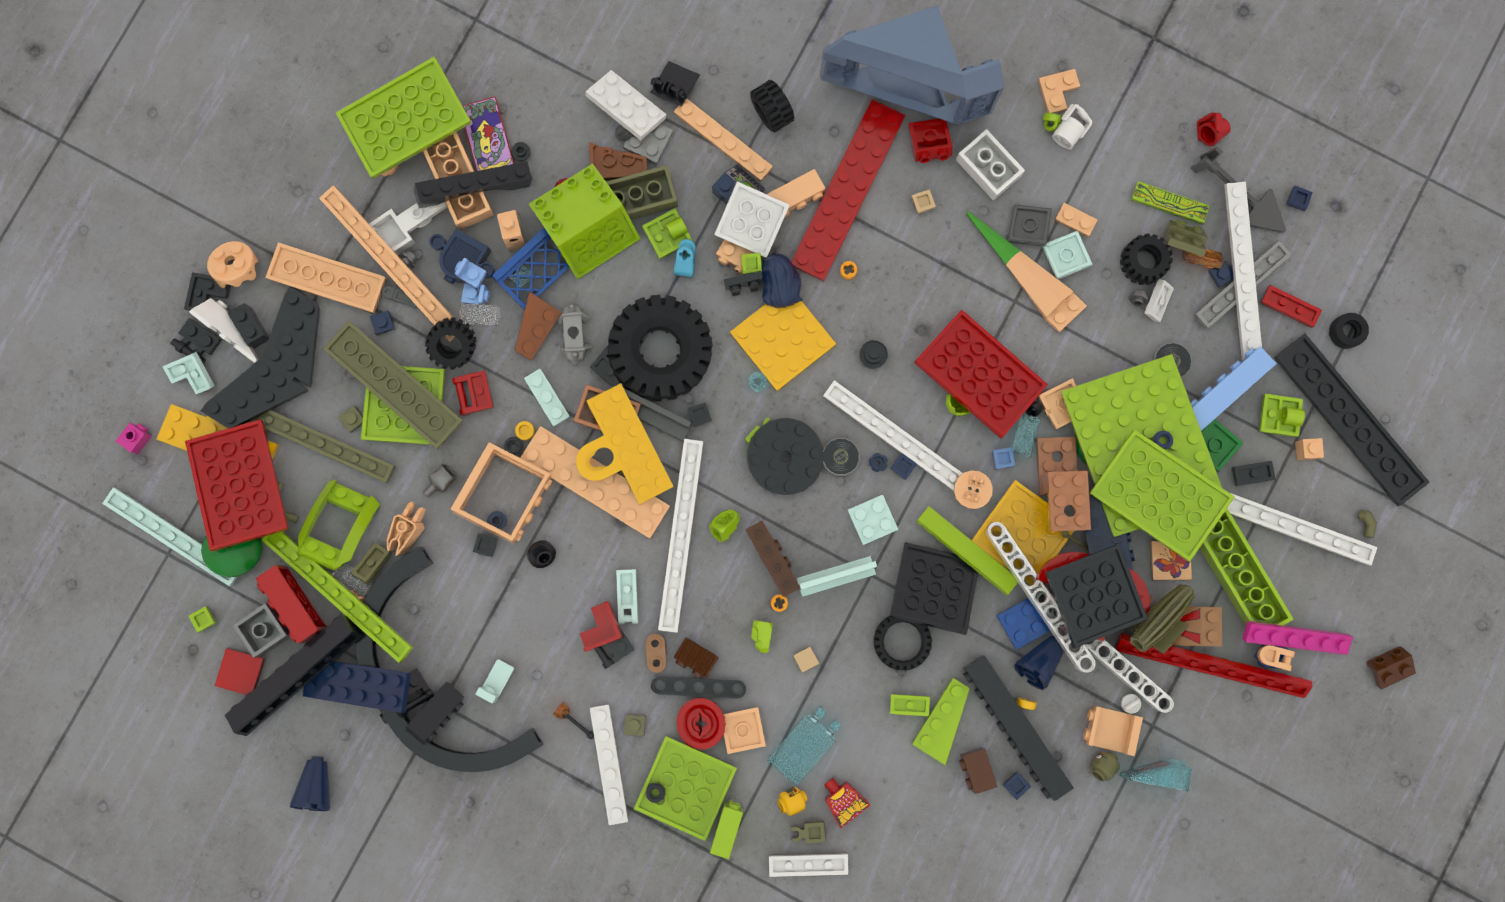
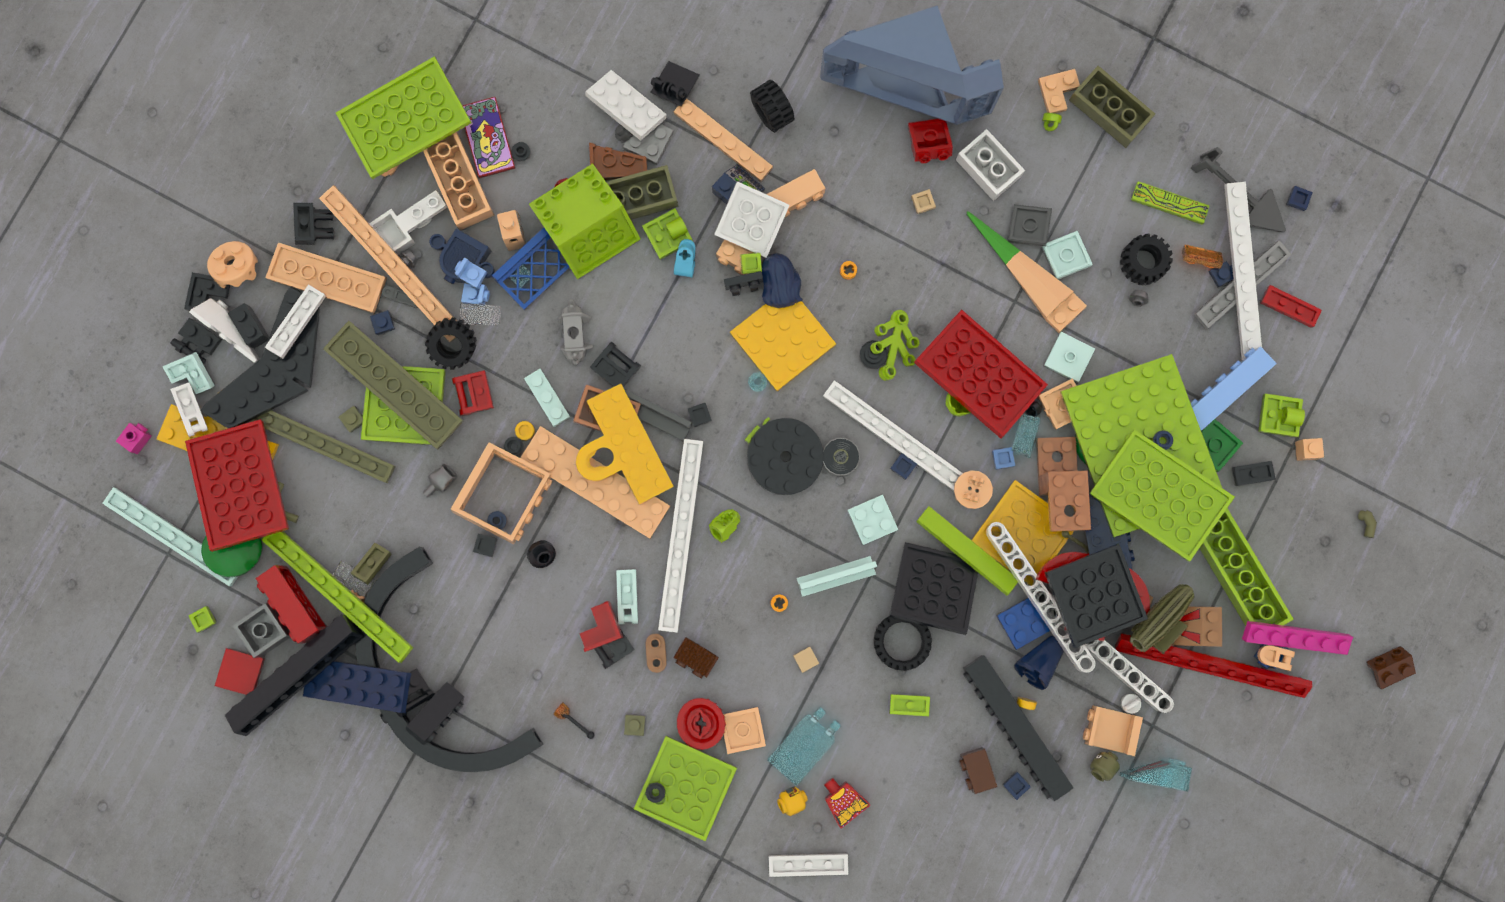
(189, 409): none -> white plate
(295, 321): none -> white plate
(304, 228): none -> black brick
(313, 787): dark blue cone -> none
(348, 500): lime wedge -> none
(405, 529): light nougat hinge -> none
(495, 681): light aqua bracket -> none
(499, 178): black arch -> none
(535, 326): dark orange wing -> none
(609, 764): white plate -> none
(668, 316): black tyre -> none
(689, 682): black beam -> none
(727, 829): lime brick -> none
(761, 635): lime rock -> none
(770, 554): reddish brown bracket -> none
(812, 832): olive plate -> none
(847, 190): red plate -> none
(878, 457): dark blue plate -> none
(895, 343): none -> lime plant
(942, 723): lime wing -> none
(1069, 357): none -> light aqua plate
(1070, 129): white piece -> none
(1075, 220): light nougat plate -> none
(1112, 106): none -> olive brick
(1159, 300): white plate -> none
(1168, 564): tile -> none
(1180, 354): black tile -> none
(1186, 237): olive plate -> none
(1213, 131): red piece -> none
(1302, 530): white plate -> none
(1351, 420): black plate -> none
(1359, 325): black tyre -> none

